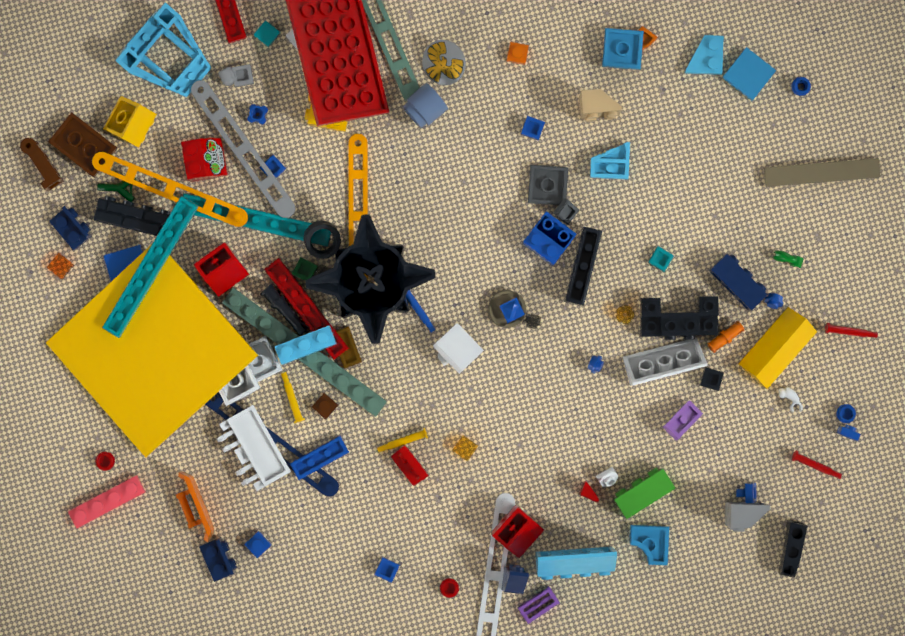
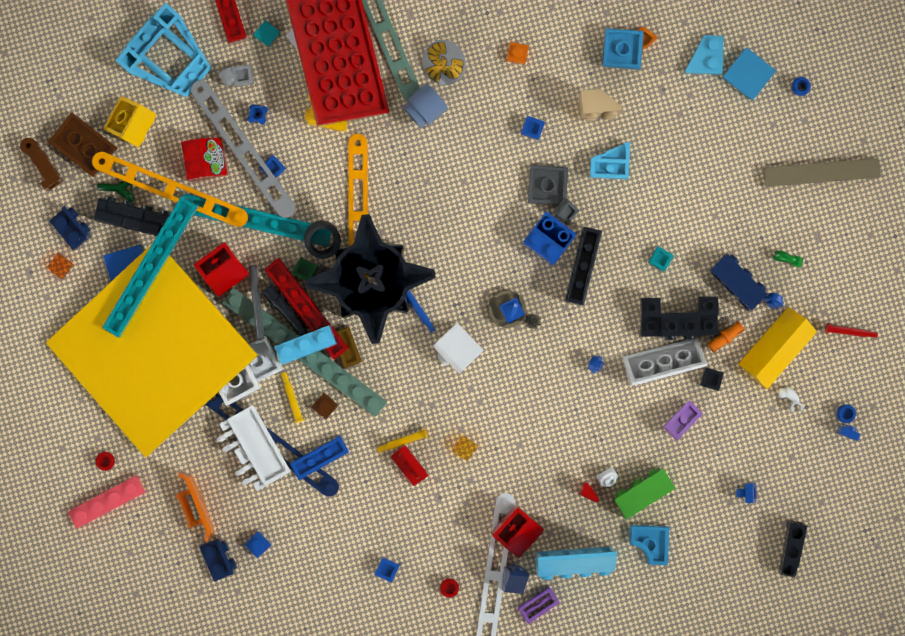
(256, 302): none -> dark grey bar
(625, 319): clear yellow plate -> none
(743, 515): light grey slope -> none
(814, 464): red piece -> none

